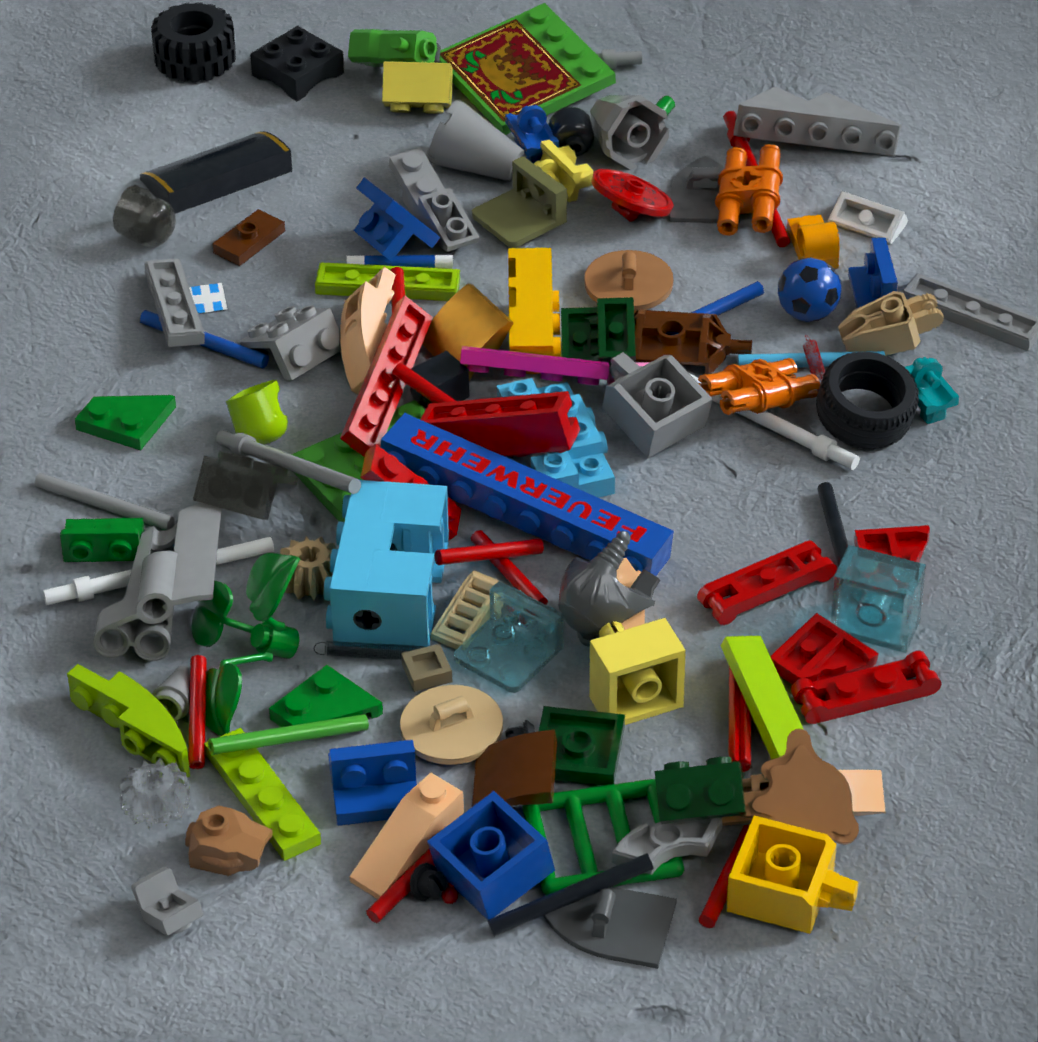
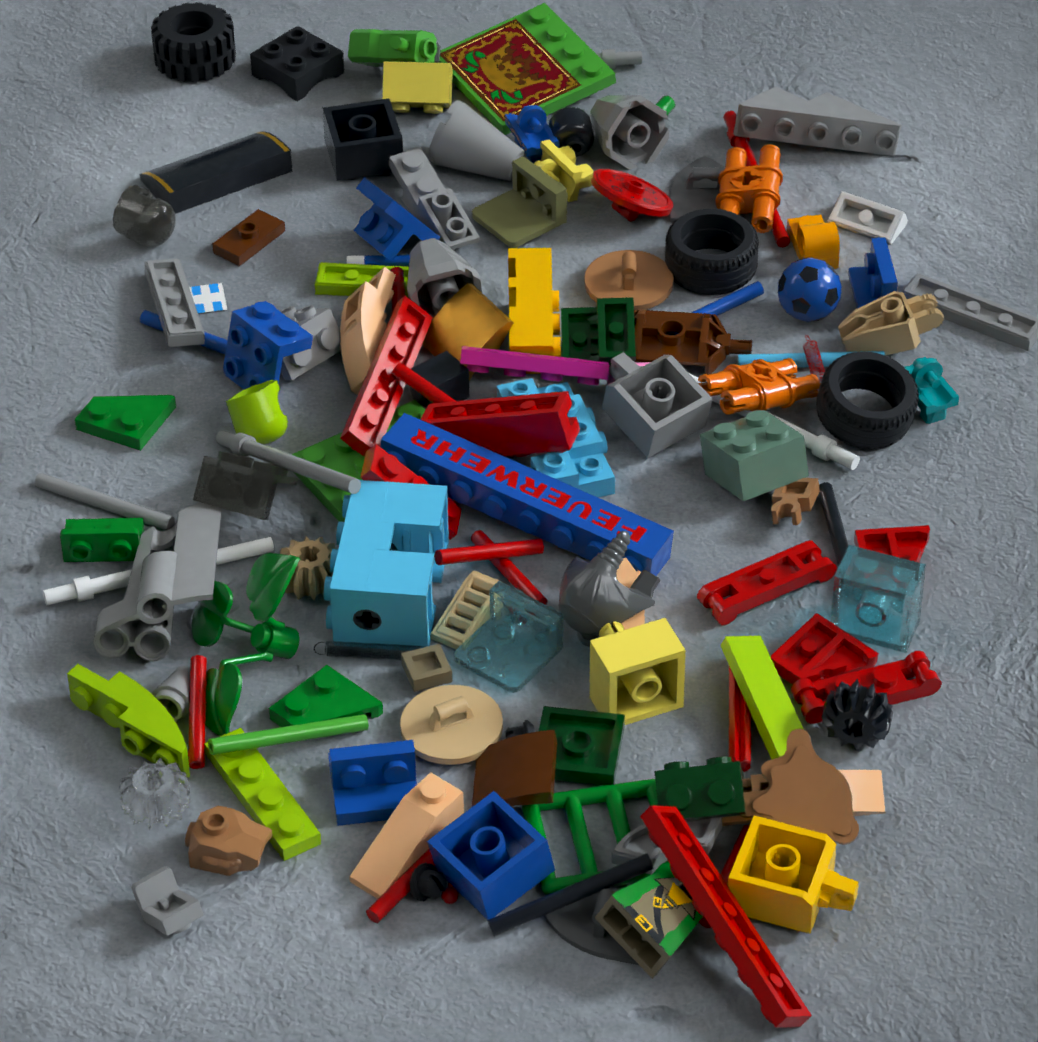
(259, 341): none -> blue bracket
(361, 138): none -> black brick
(437, 275): none -> light grey cone
(650, 919): none -> torso
(711, 272): none -> black tyre
(726, 917): none -> red plate
(754, 455): none -> sand green brick
(794, 499): none -> medium nougat plate
(857, 714): none -> black gear

